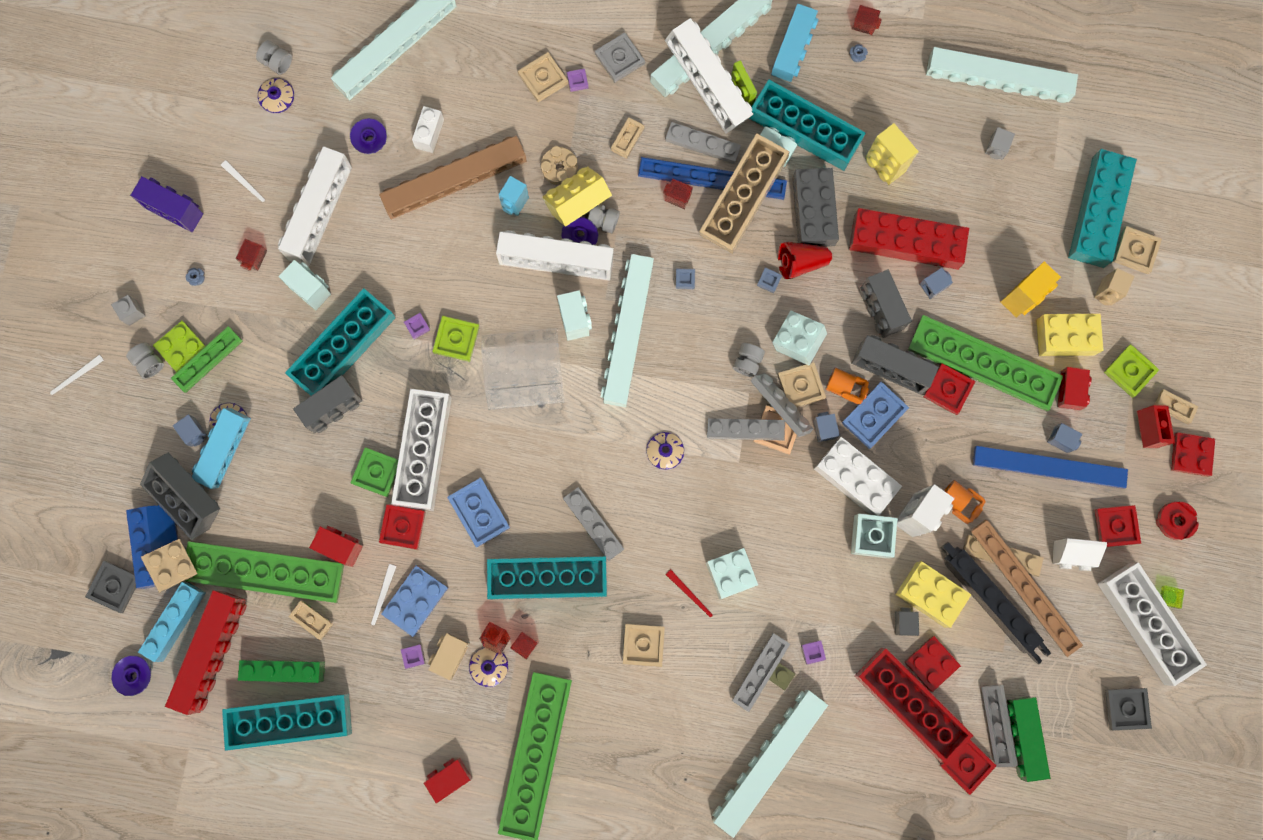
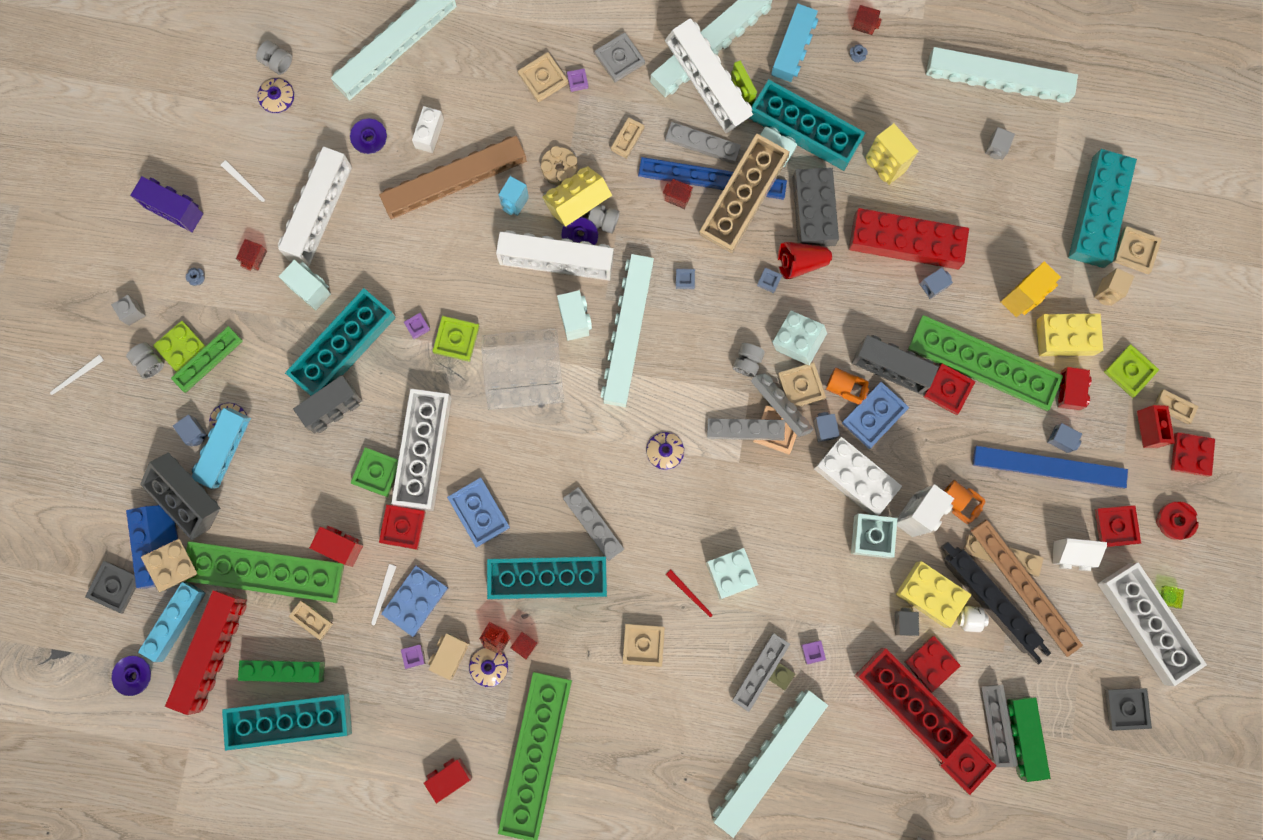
(885, 304): dark grey brick -> none
(973, 619): none -> white head

